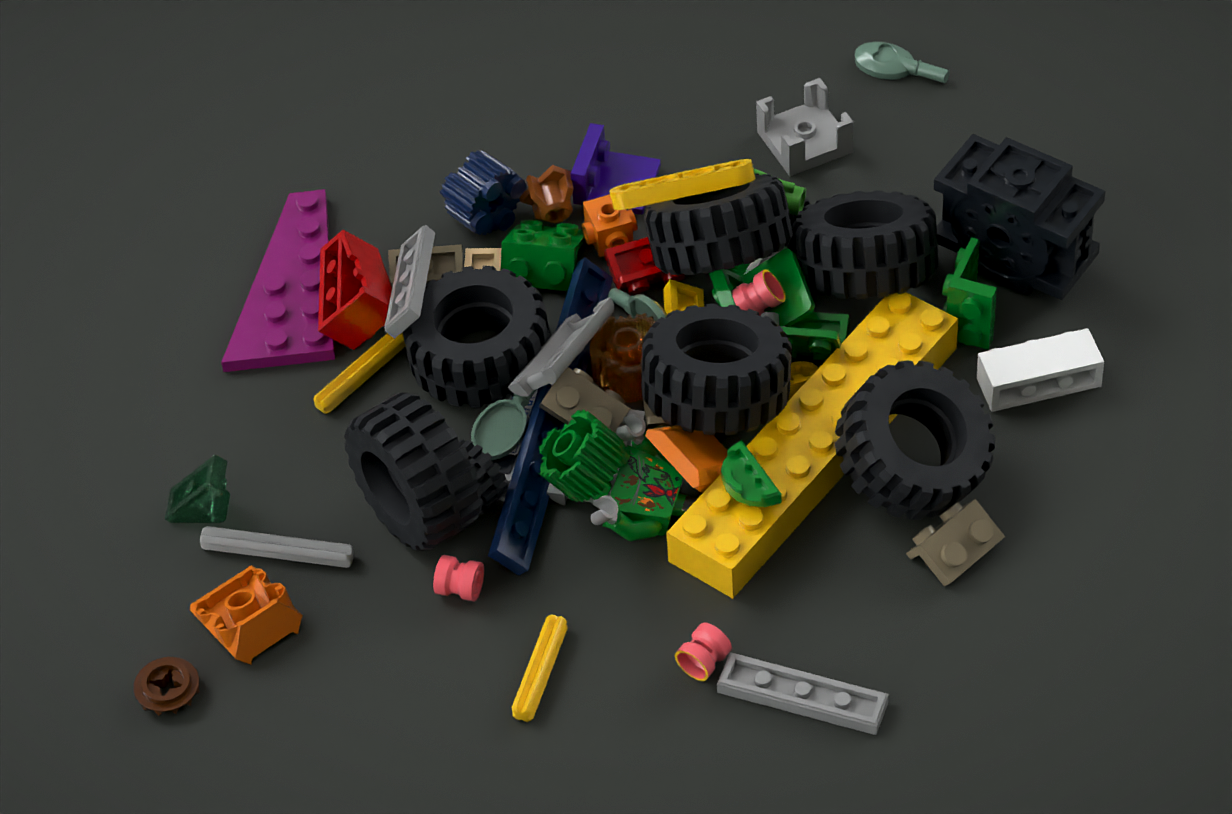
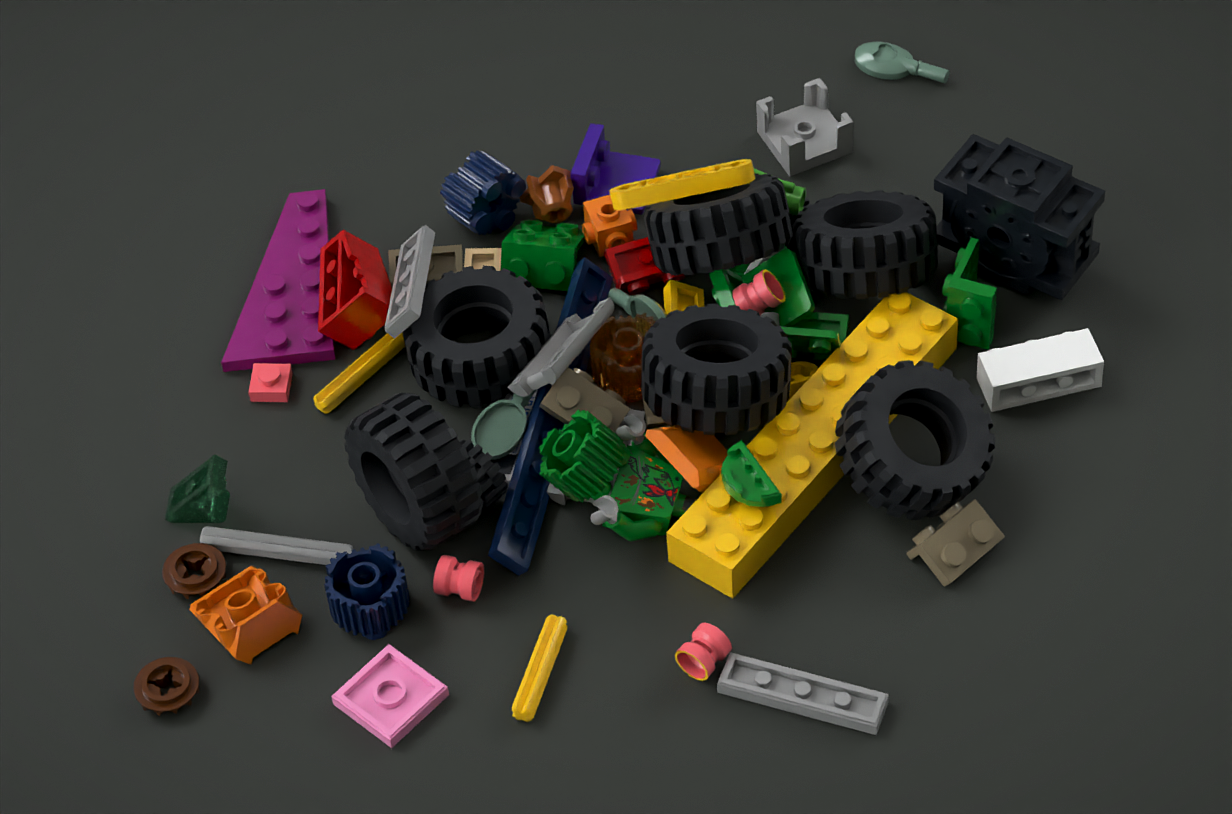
(194, 557): none -> reddish brown gear
(270, 382): none -> coral plate
(367, 591): none -> dark blue brick
(390, 695): none -> bright pink tile

